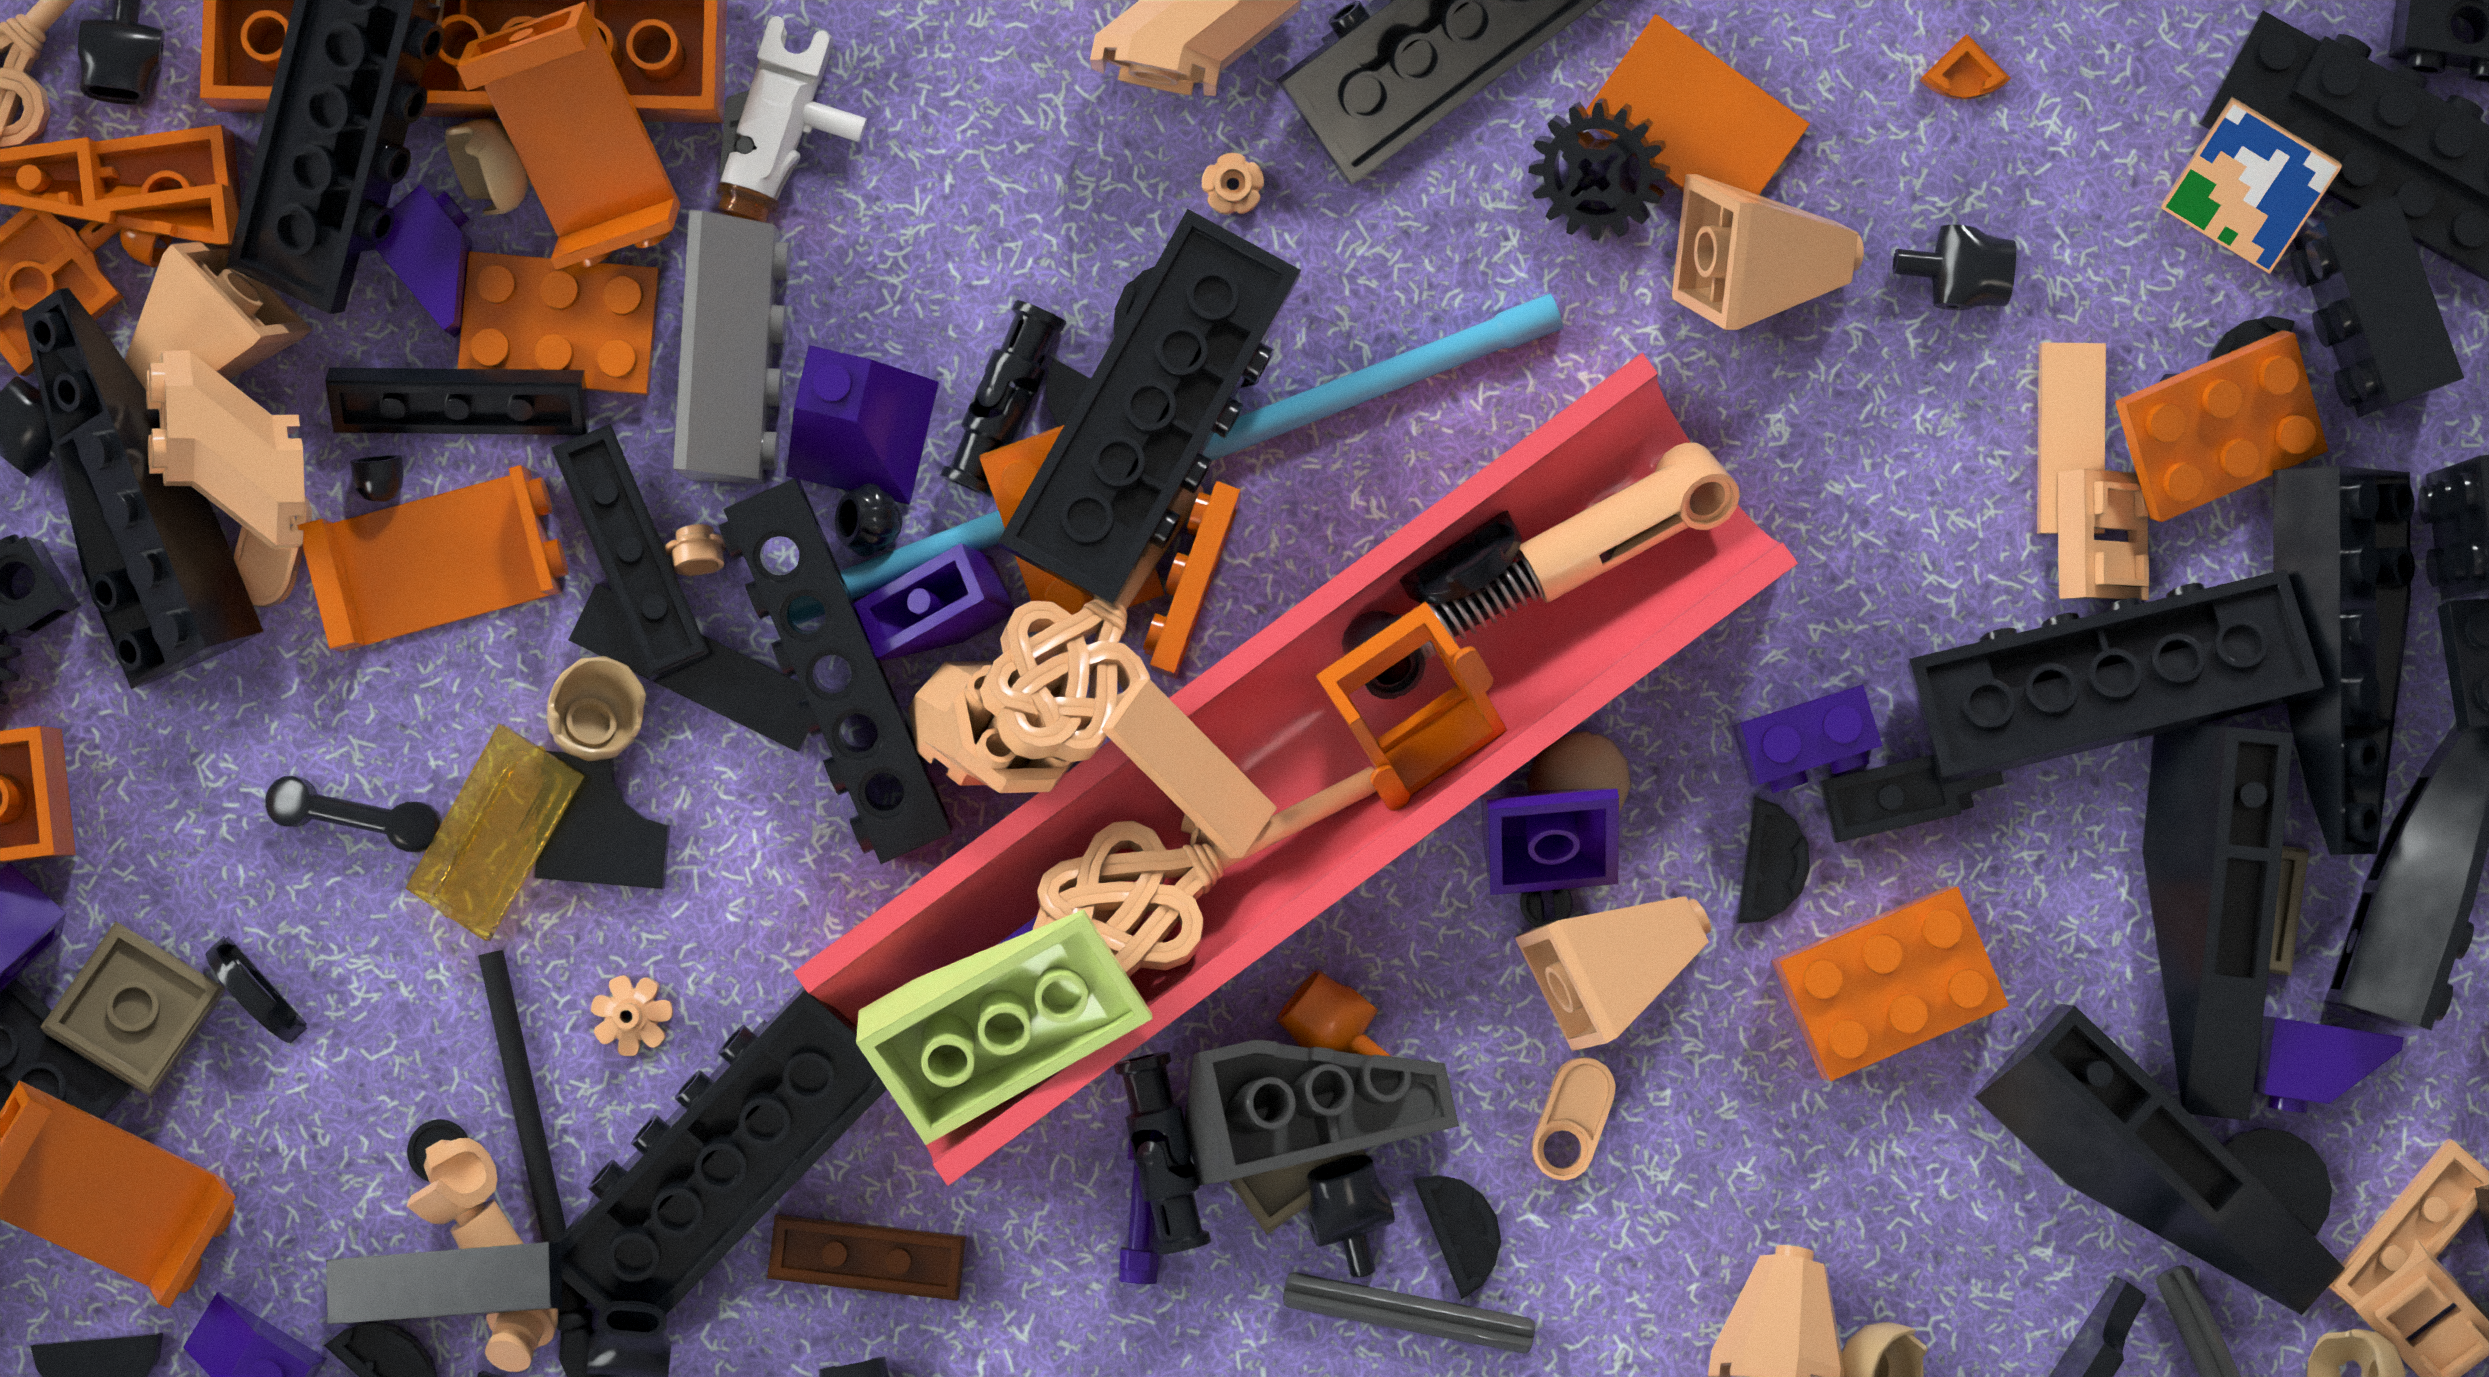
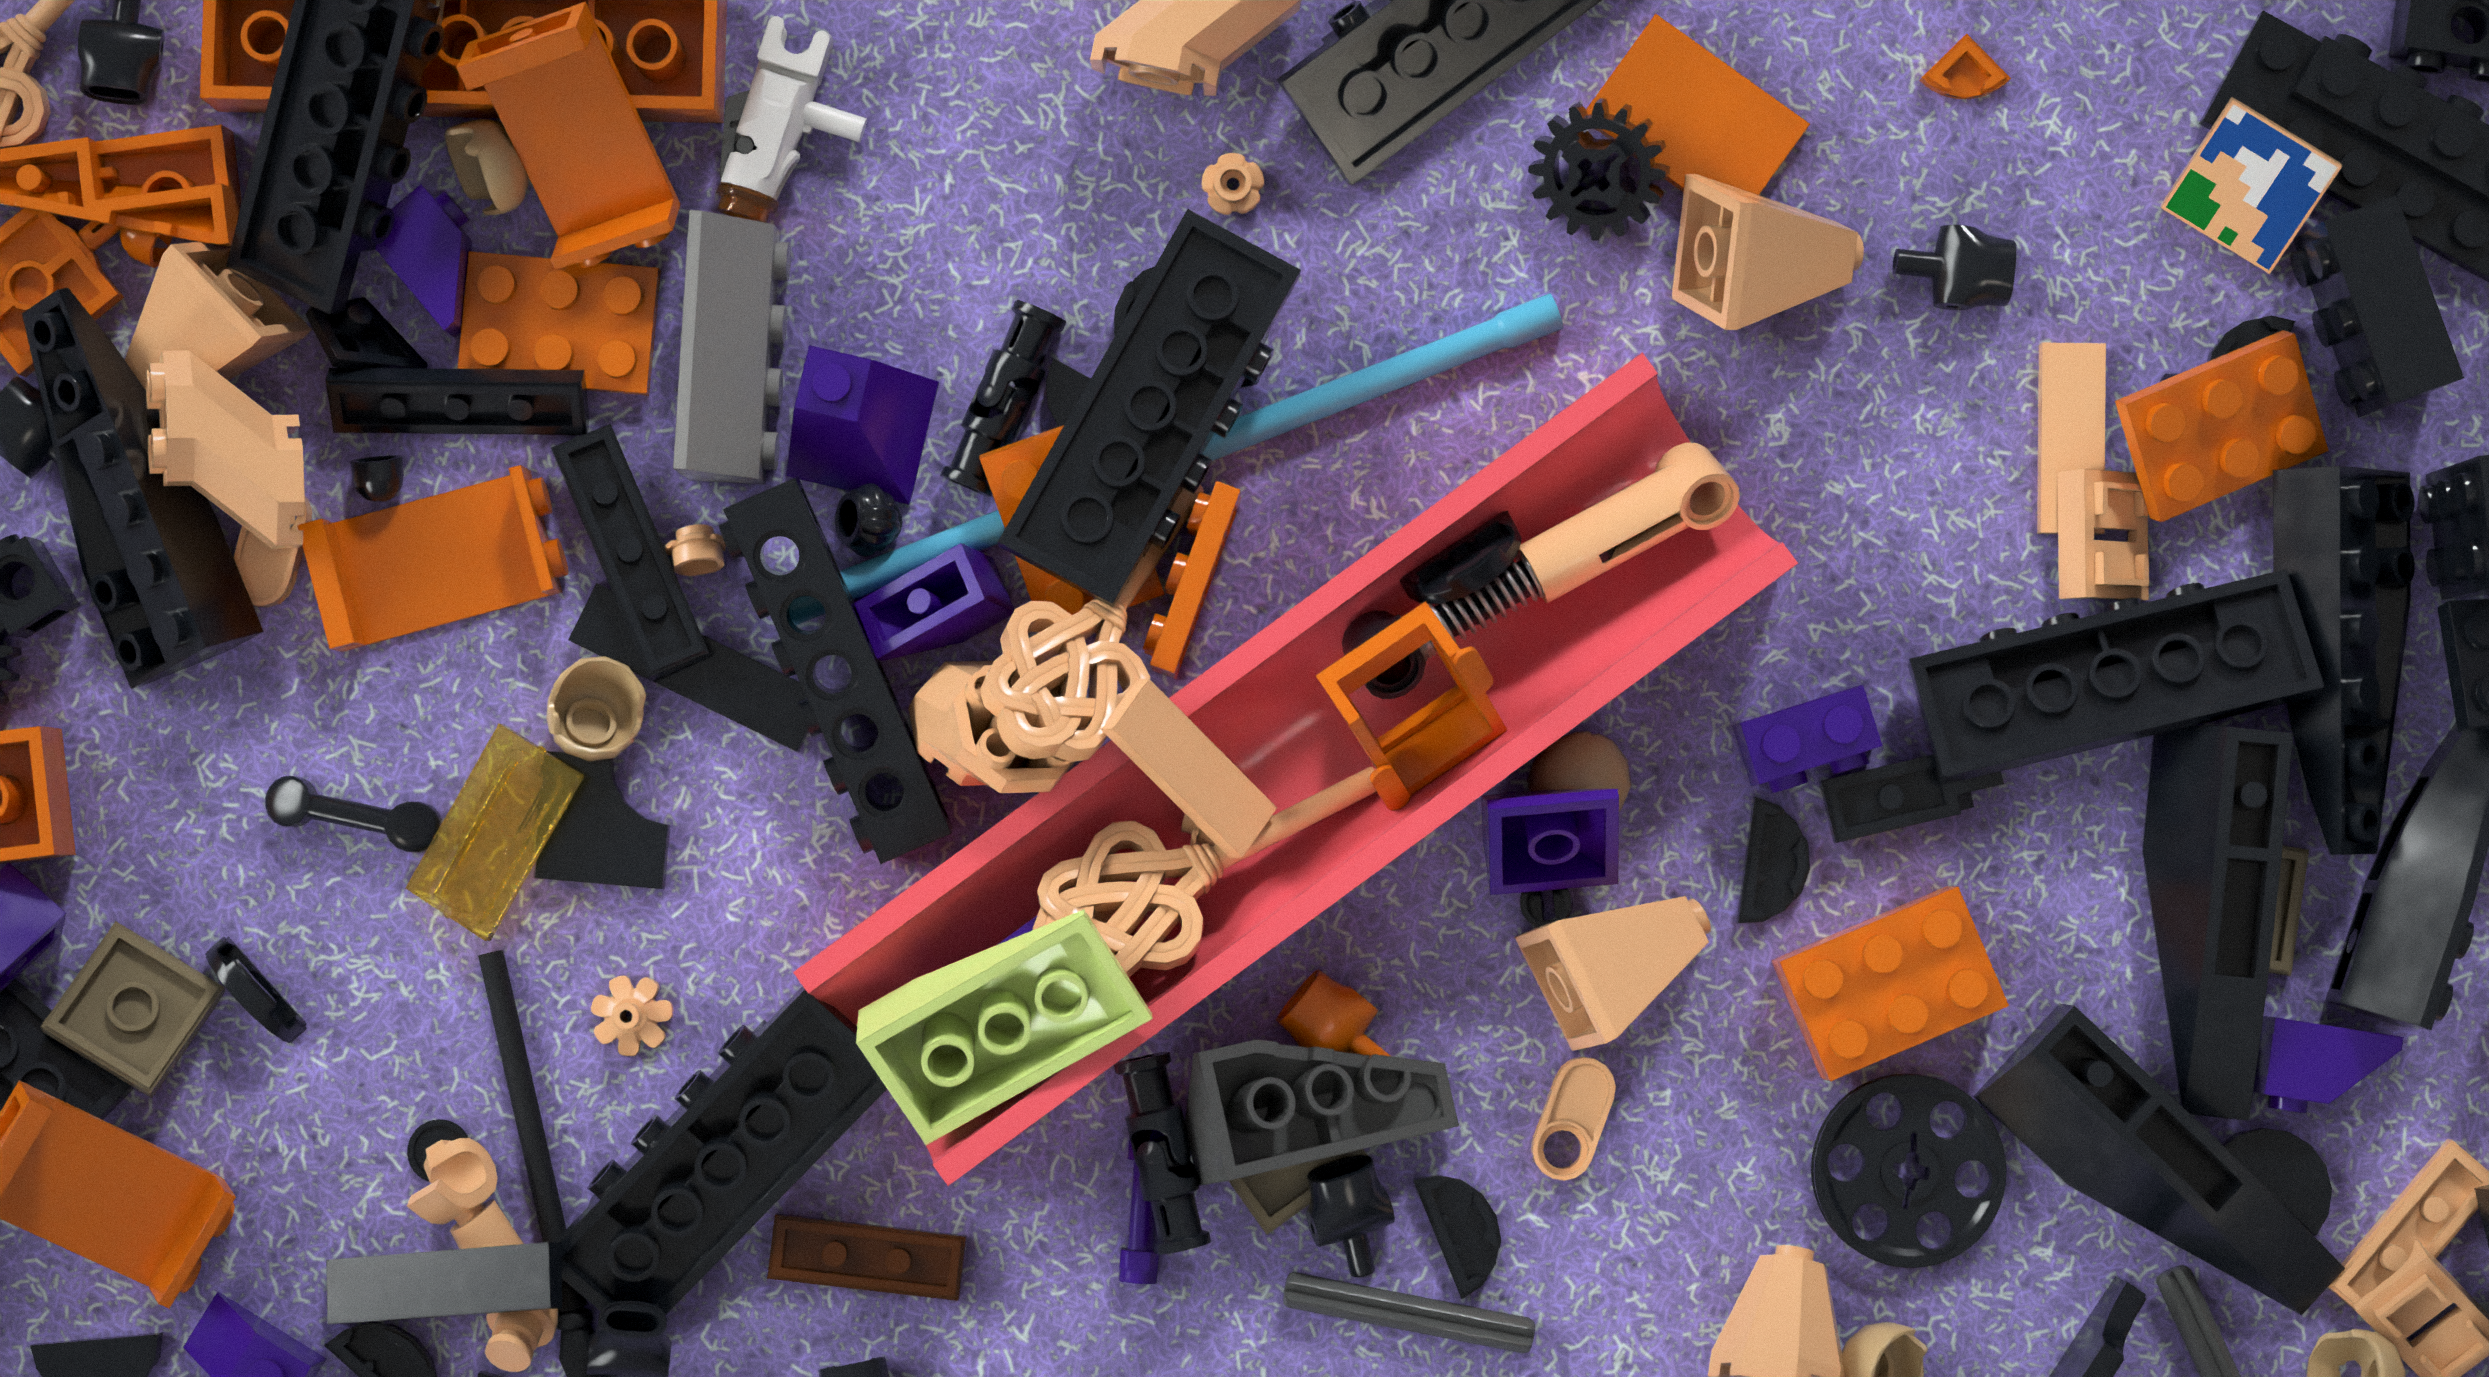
(362, 338): none -> black piece
(1939, 1155): none -> black wedge

